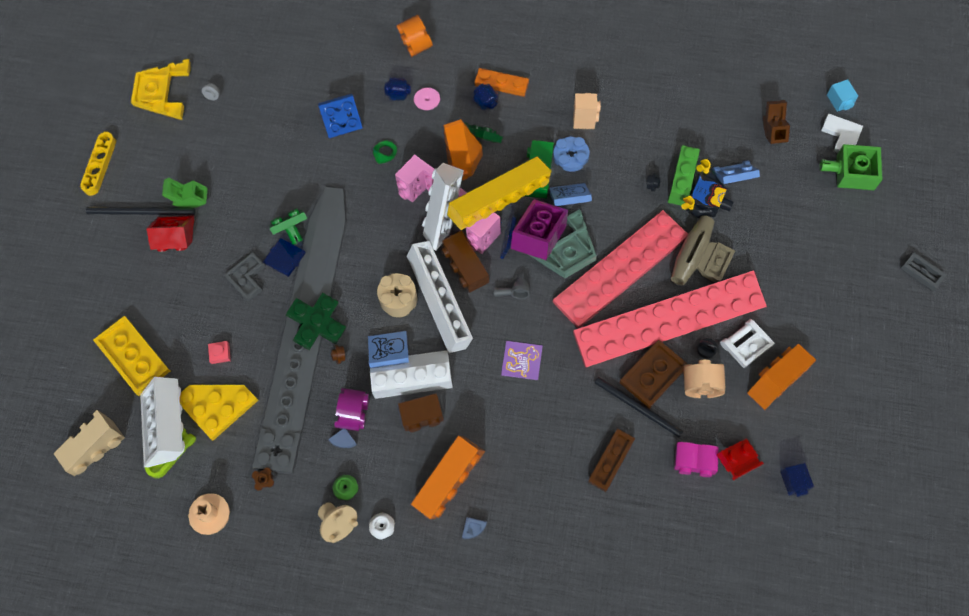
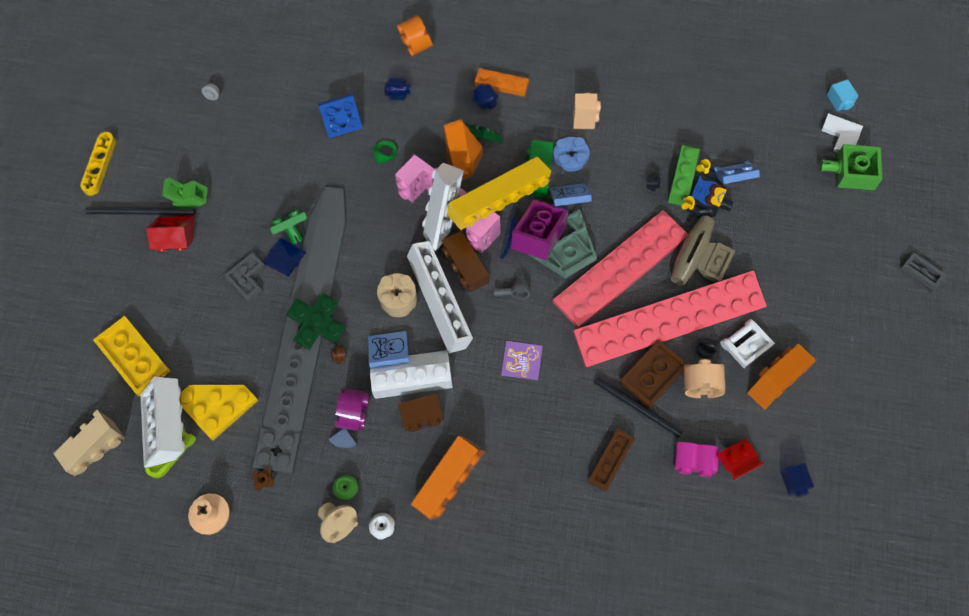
(152, 89): yellow wing -> none
(219, 352): coral plate -> none
(427, 99): bright pink piece -> none
(473, 528): sand blue tile -> none
(774, 122): reddish brown brick -> none

